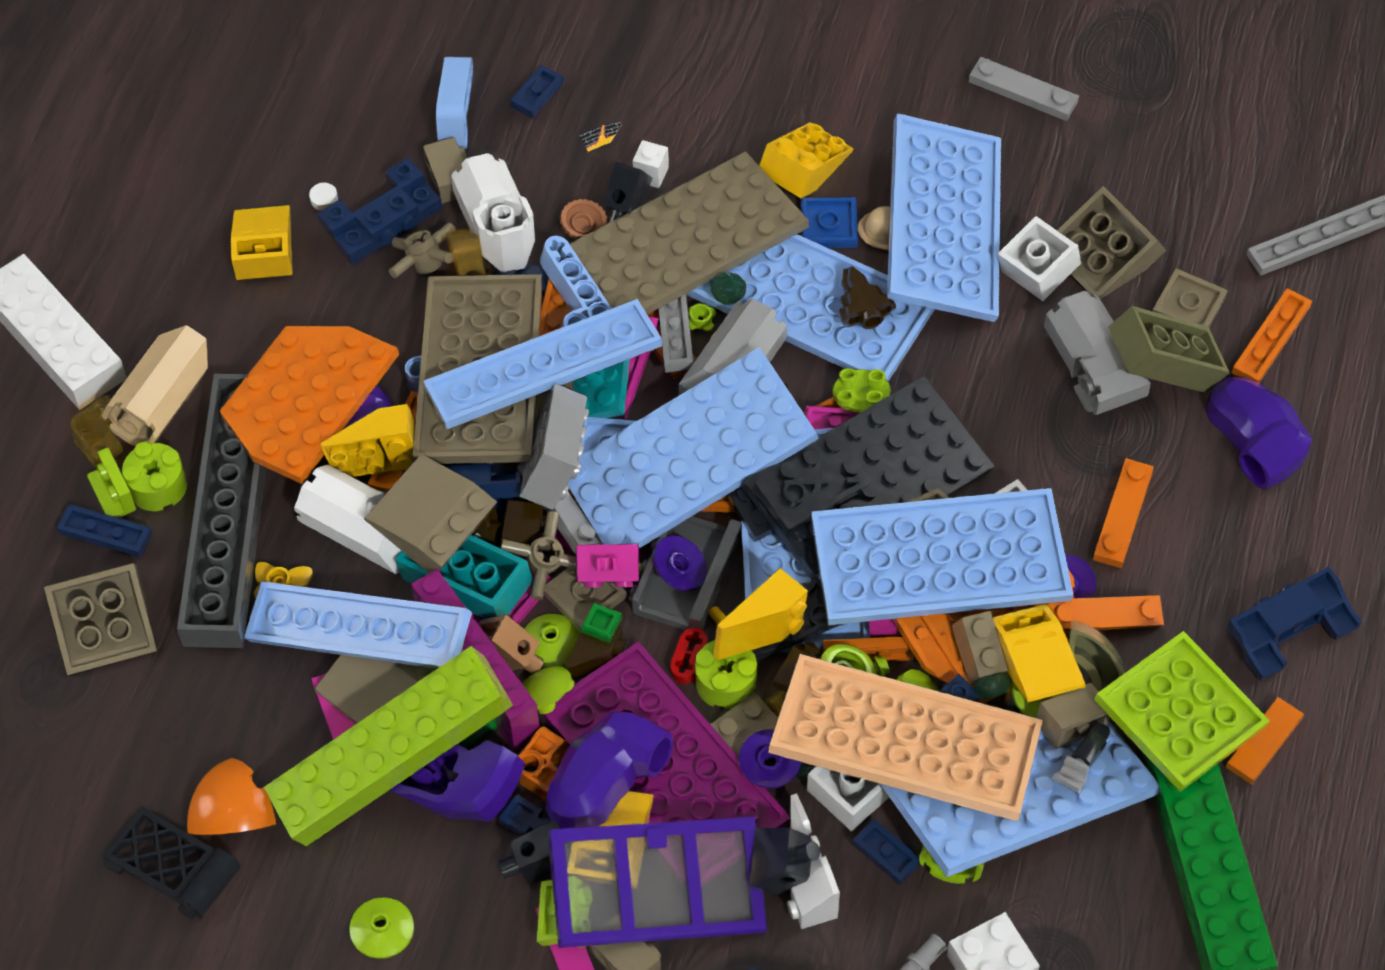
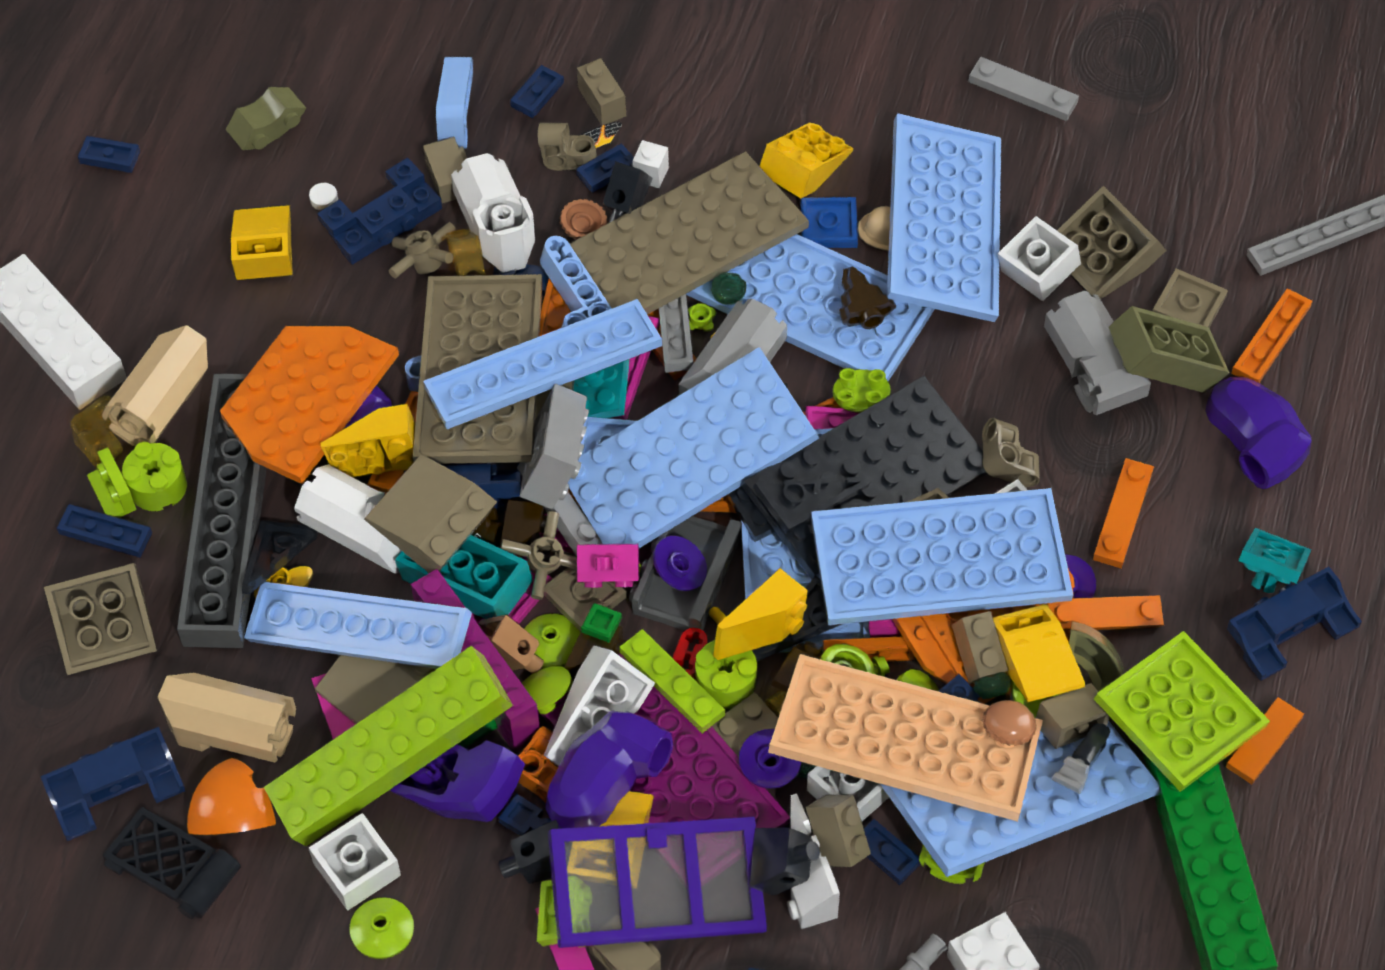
(109, 154): none -> dark blue plate
(110, 774): none -> dark blue bracket
(226, 716): none -> tan brick
(266, 118): none -> olive brick
(273, 549): none -> black wing
(355, 861): none -> white brick
(563, 150): none -> dark tan piece
(598, 171): none -> dark blue plate
(600, 686): none -> white wedge
(601, 92): none -> dark tan brick
(672, 681): none -> lime plate
(838, 829): none -> dark tan brick
(1004, 455): none -> dark tan piece
(1009, 722): none -> nougat hat
(1273, 560): none -> teal plate

